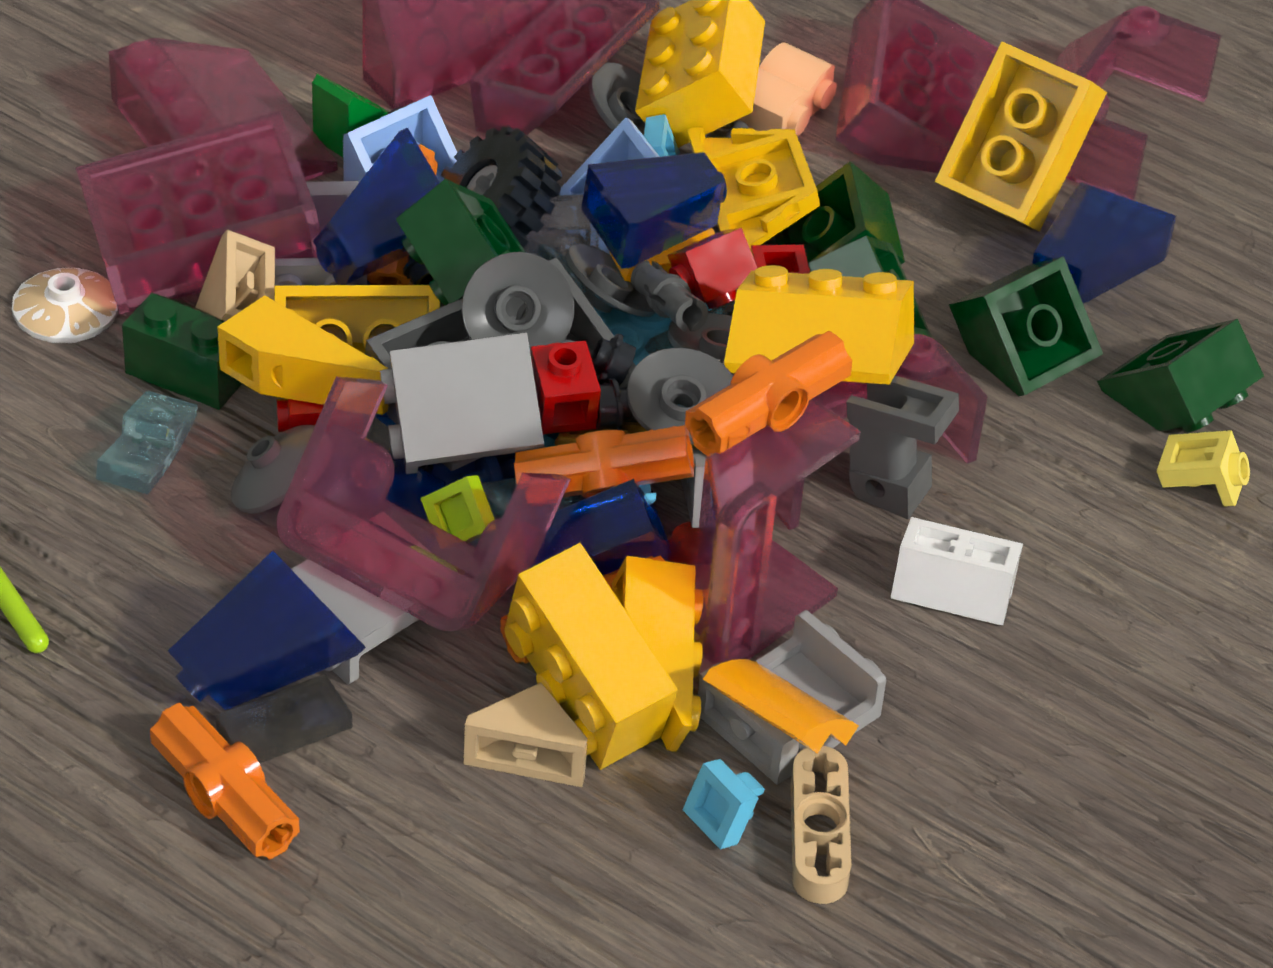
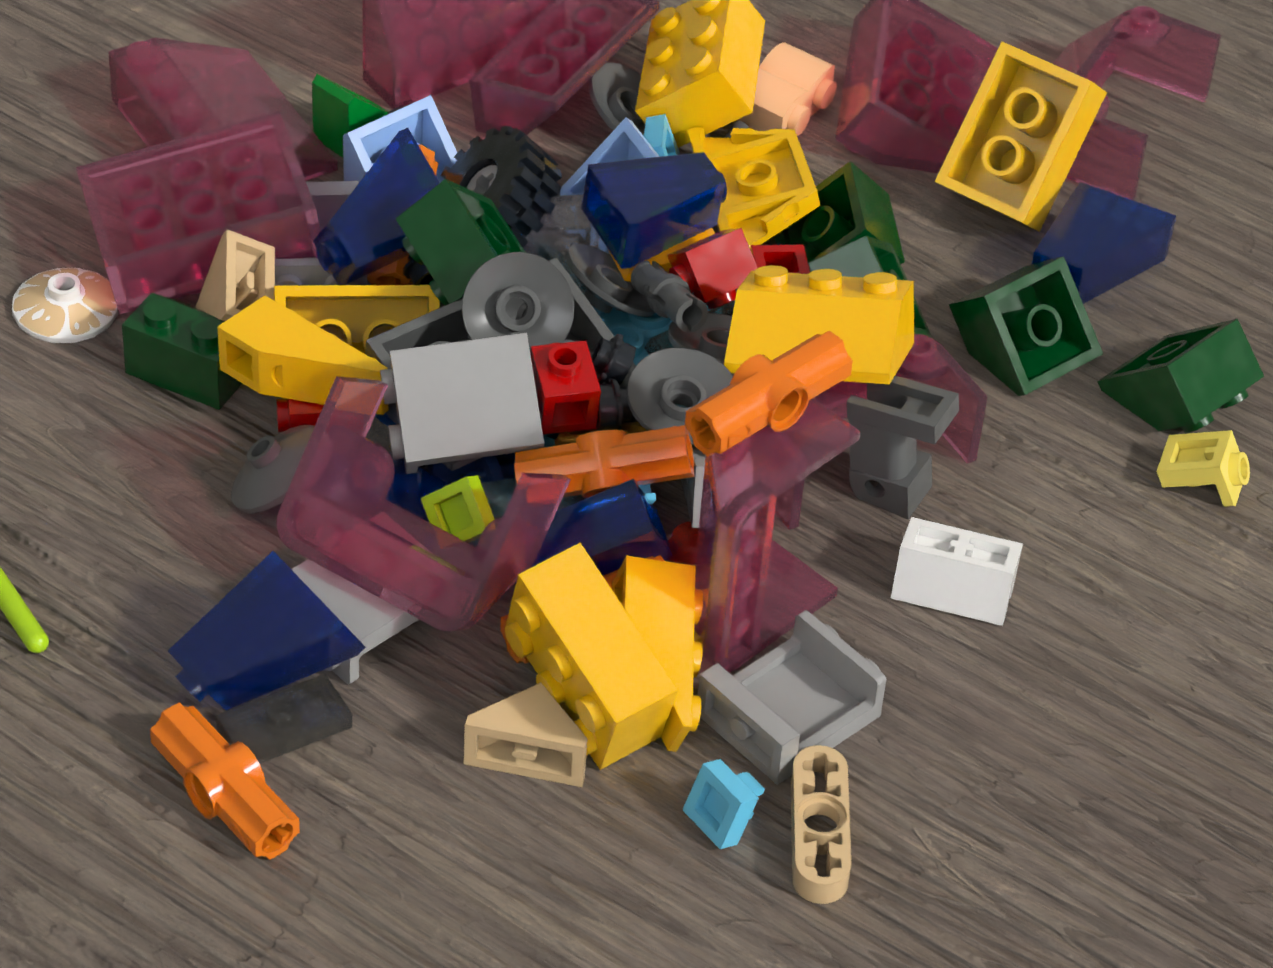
(149, 442): clear light blue slope -> none
(780, 703): light orange slope -> none

